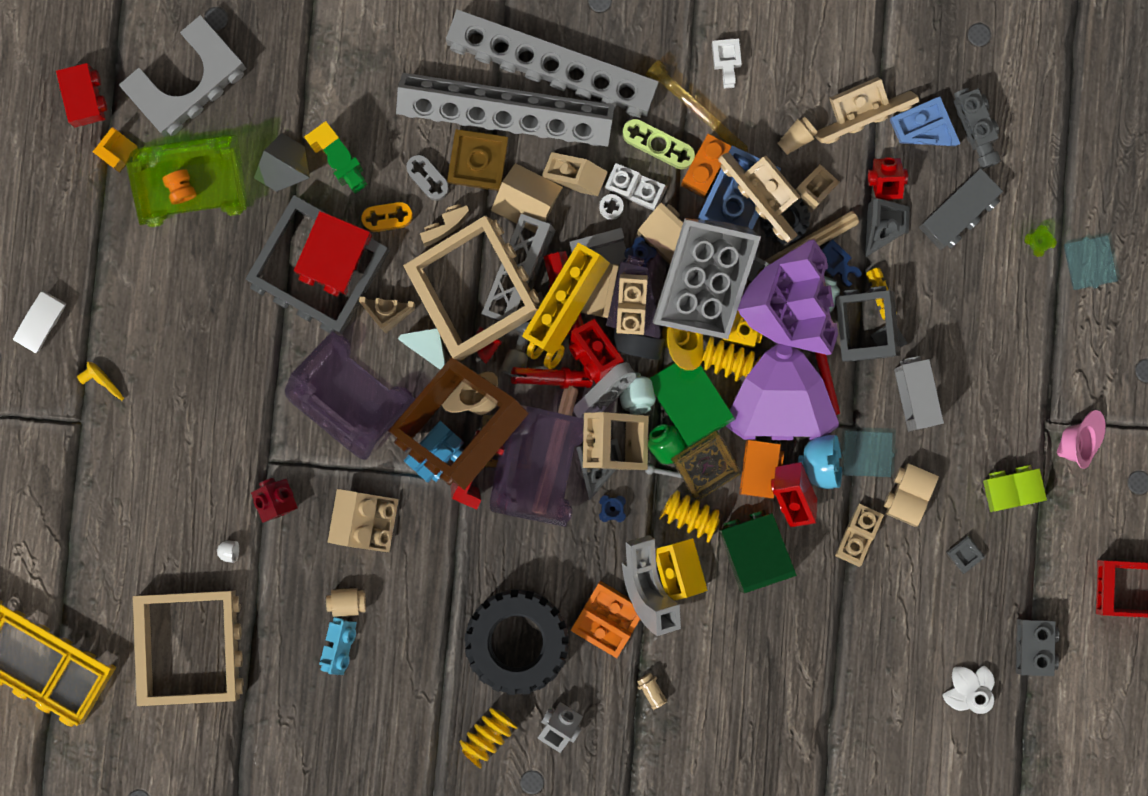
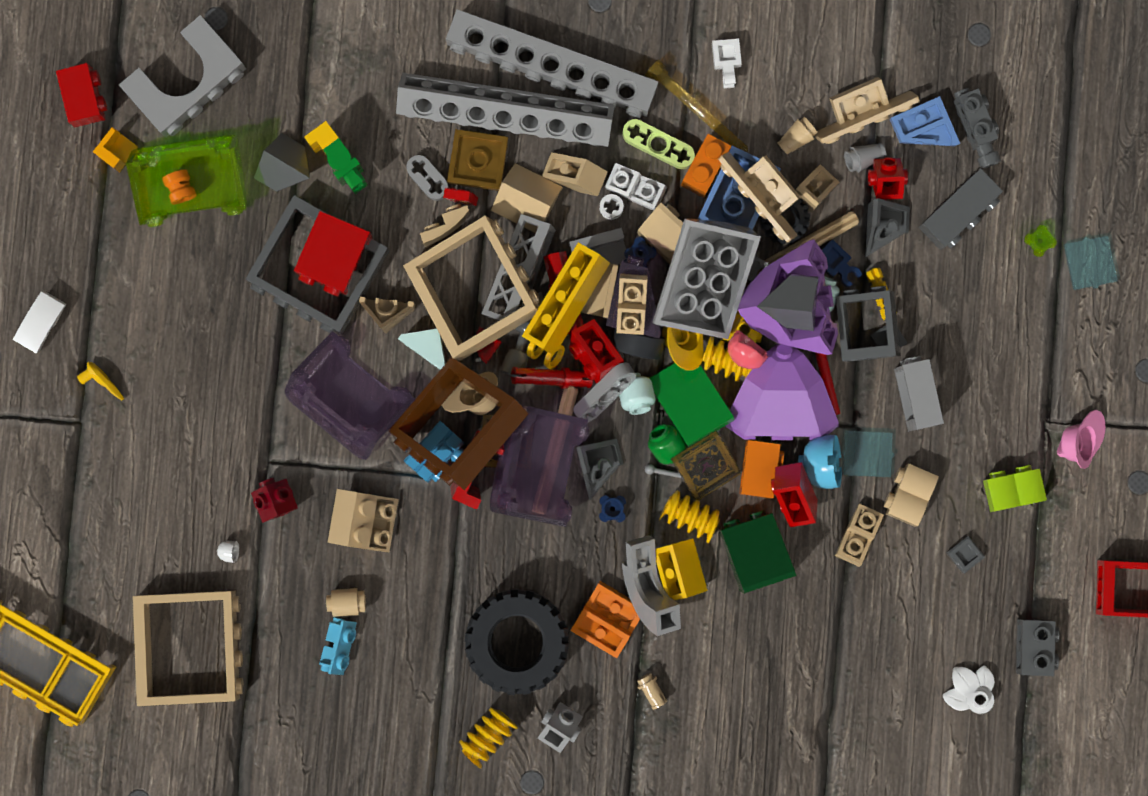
(388, 223): light orange beam -> none
(460, 196): none -> red tile
(597, 454): tan window -> none
(745, 351): none -> coral hair
(793, 302): none -> dark grey slope
(862, 156): none -> light grey cone

